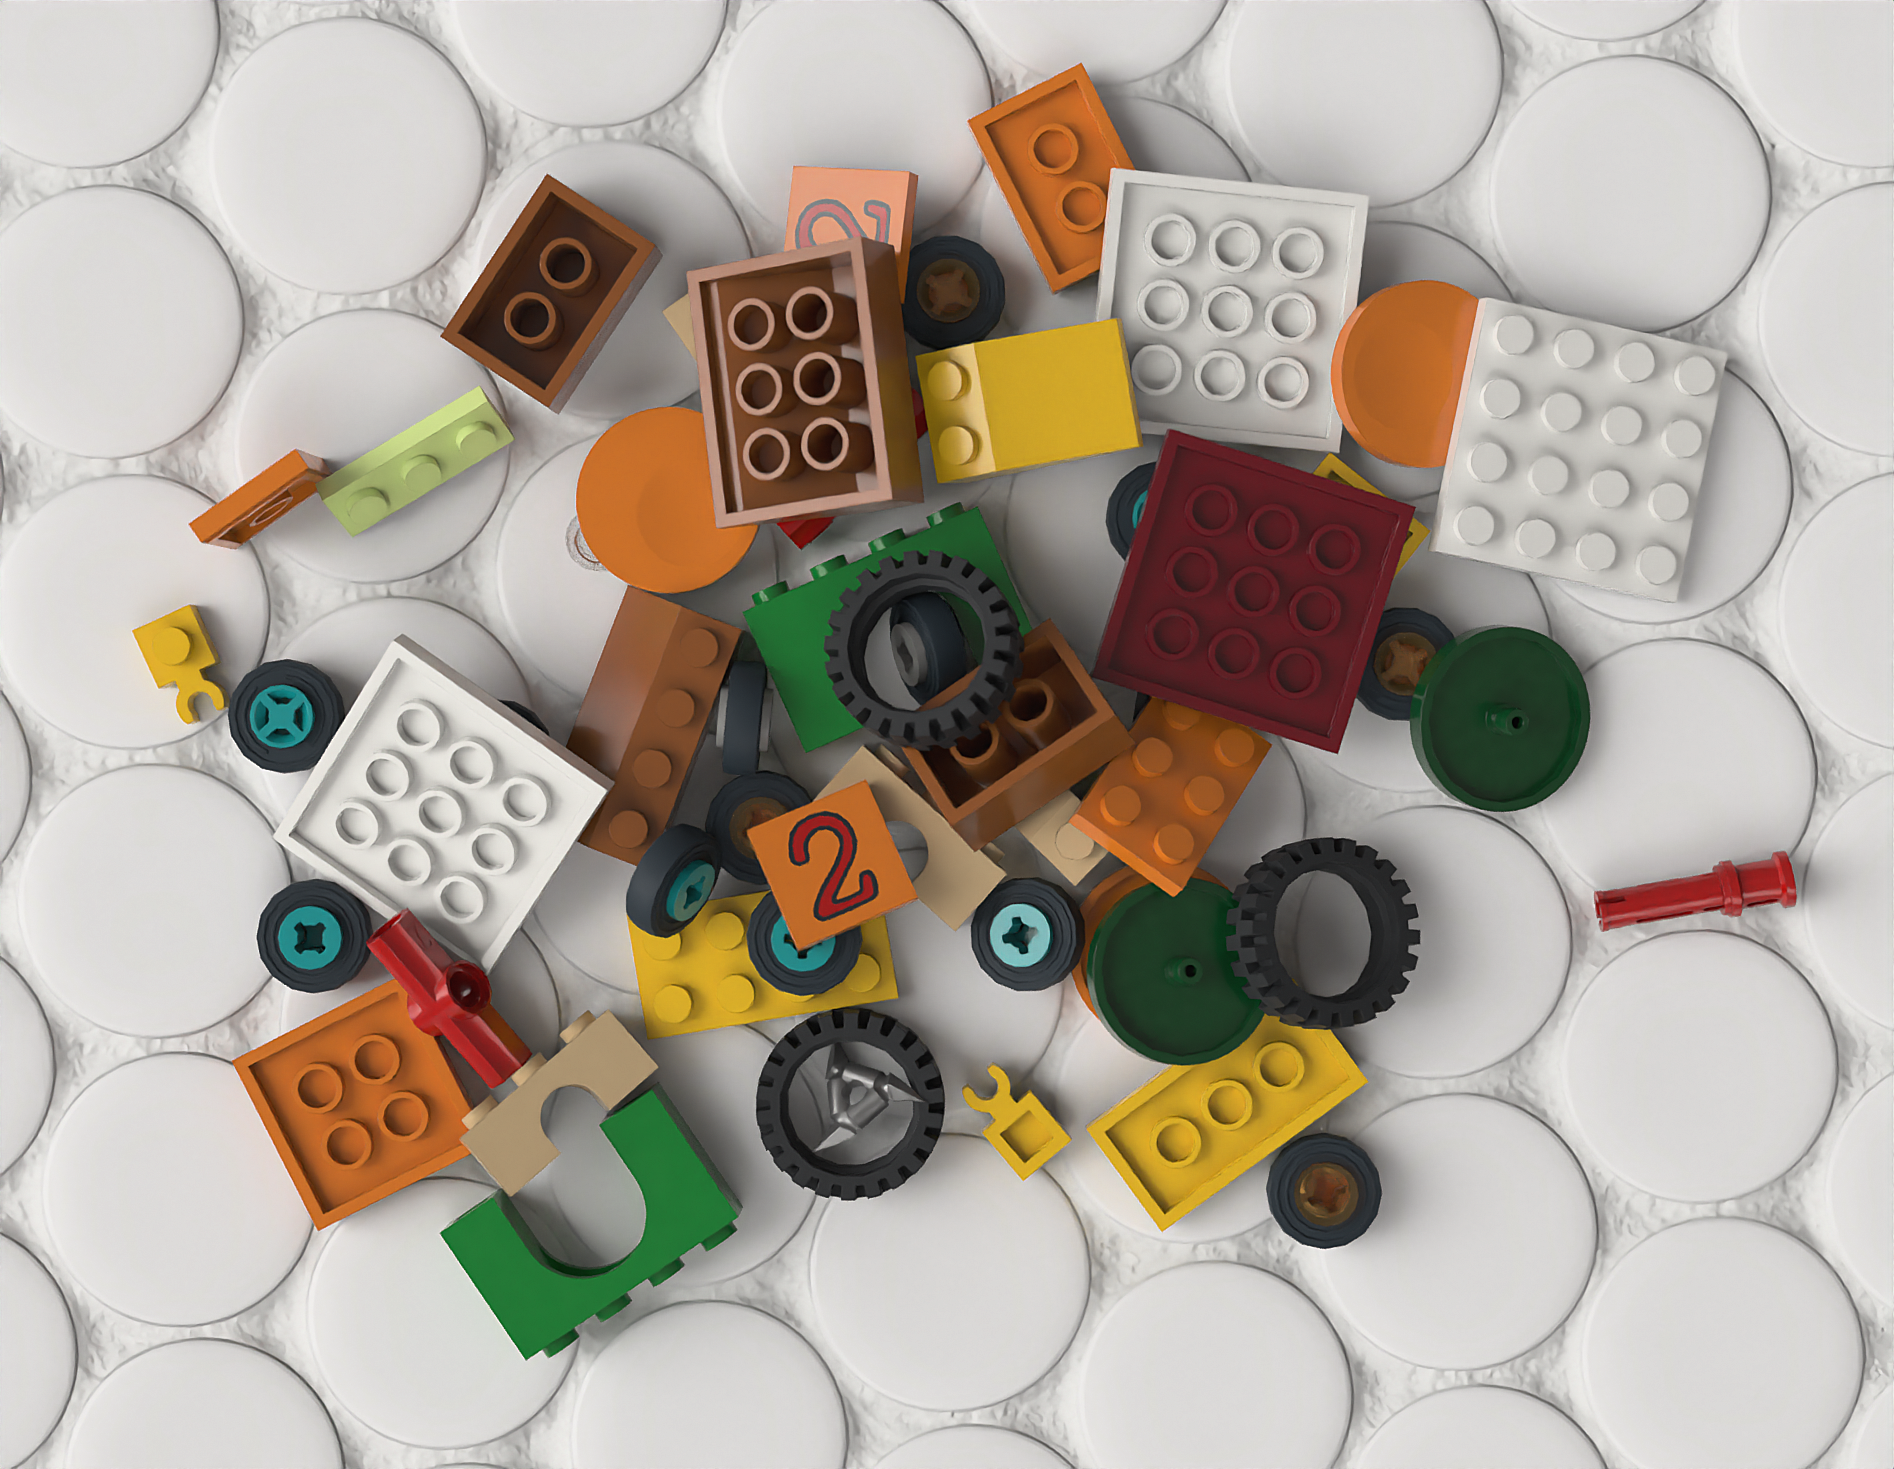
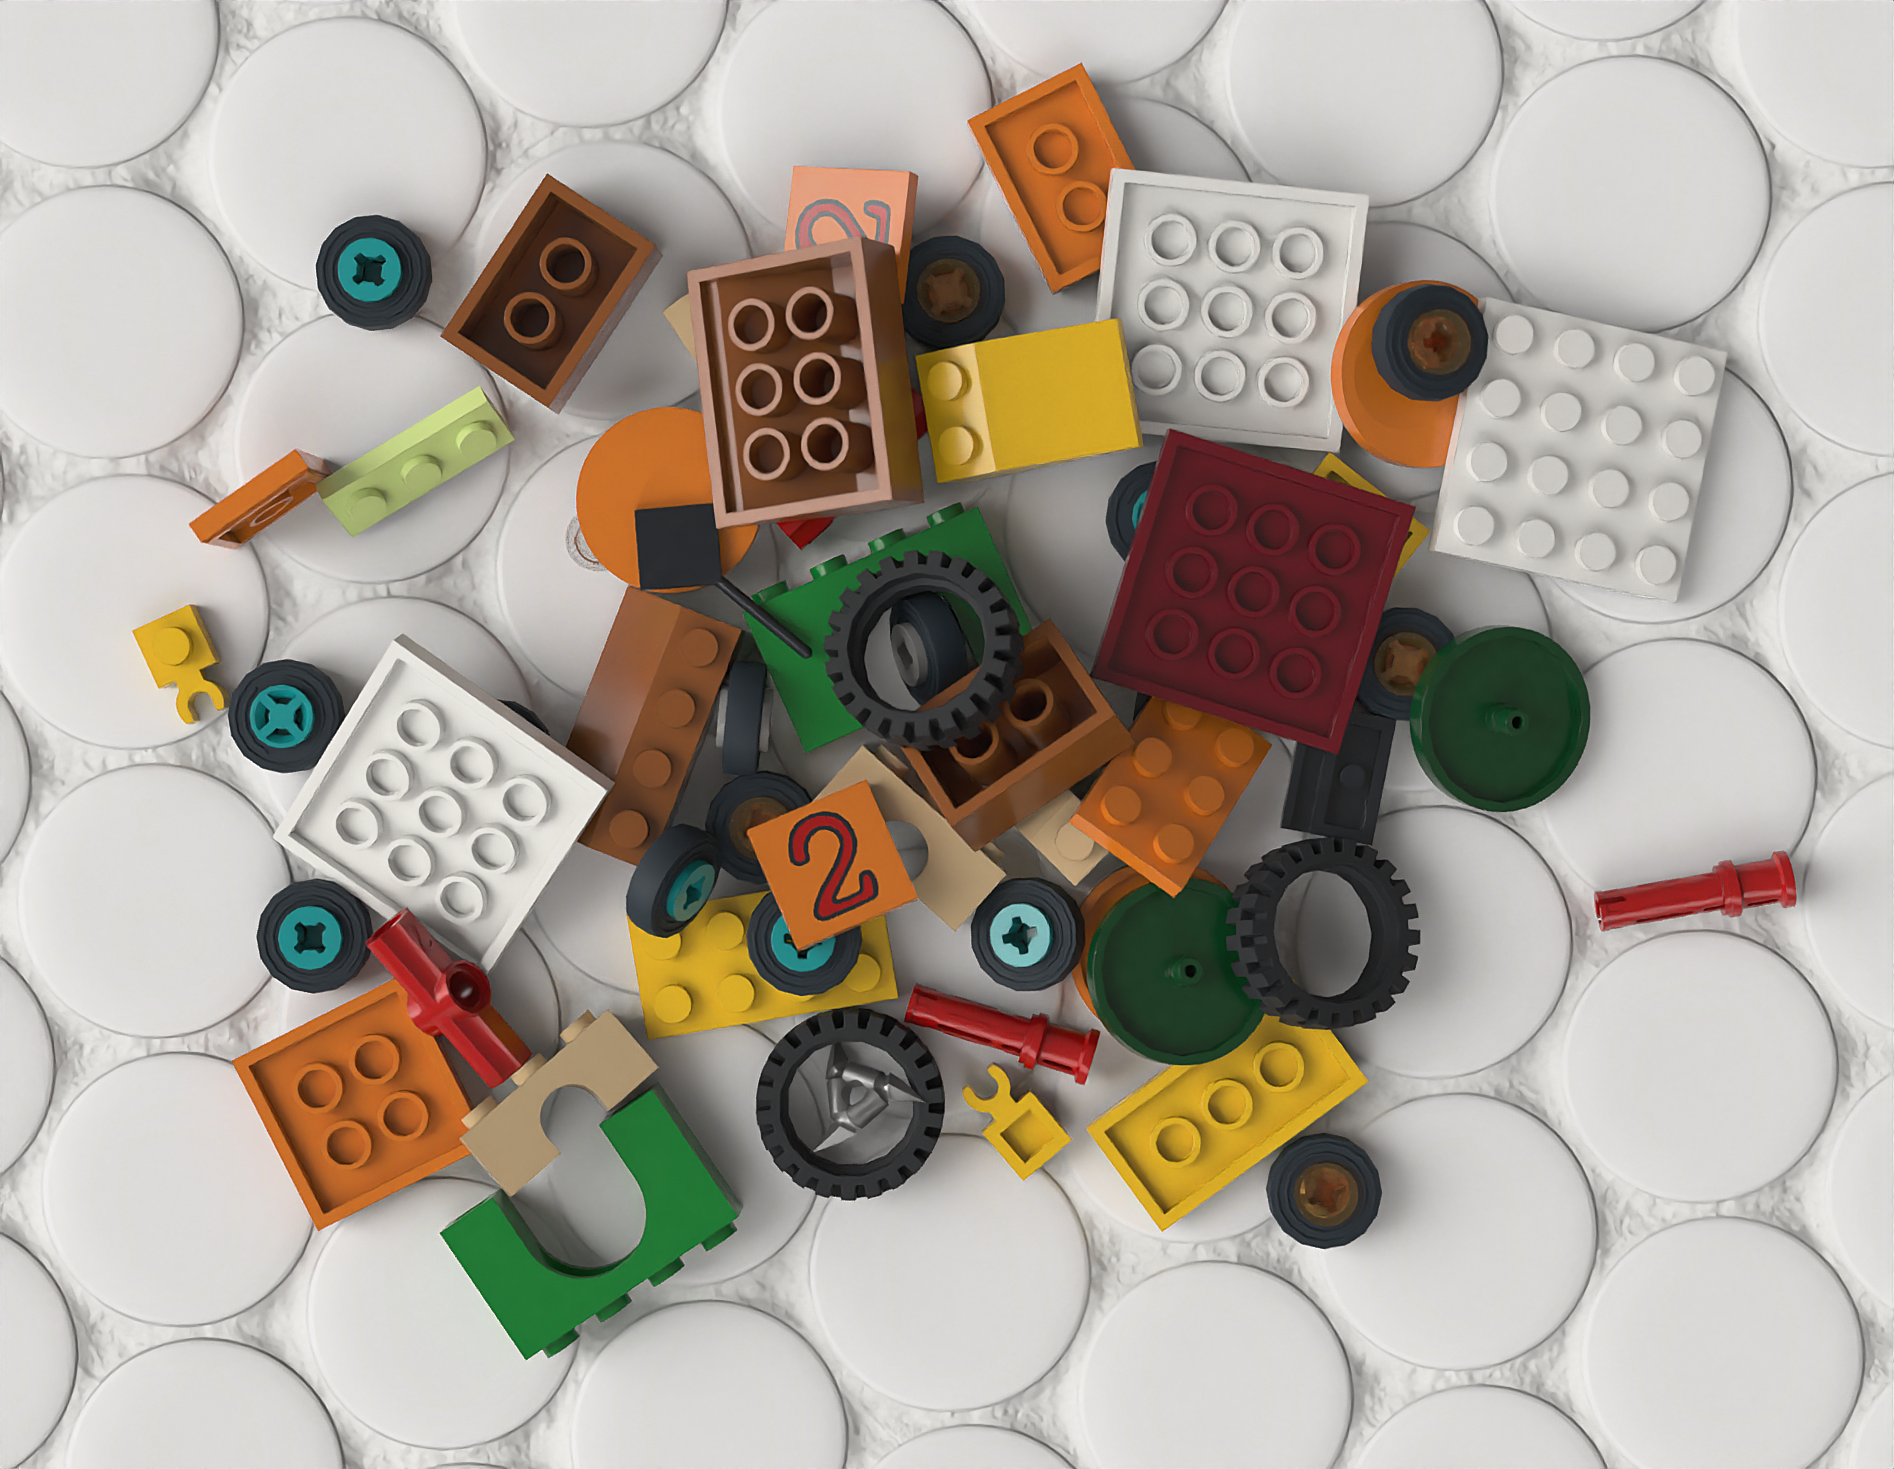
(391, 289): none -> black wheel
(683, 550): none -> black piece
(1032, 1040): none -> red pin
(1343, 790): none -> black plate
(1405, 342): none -> black wheel

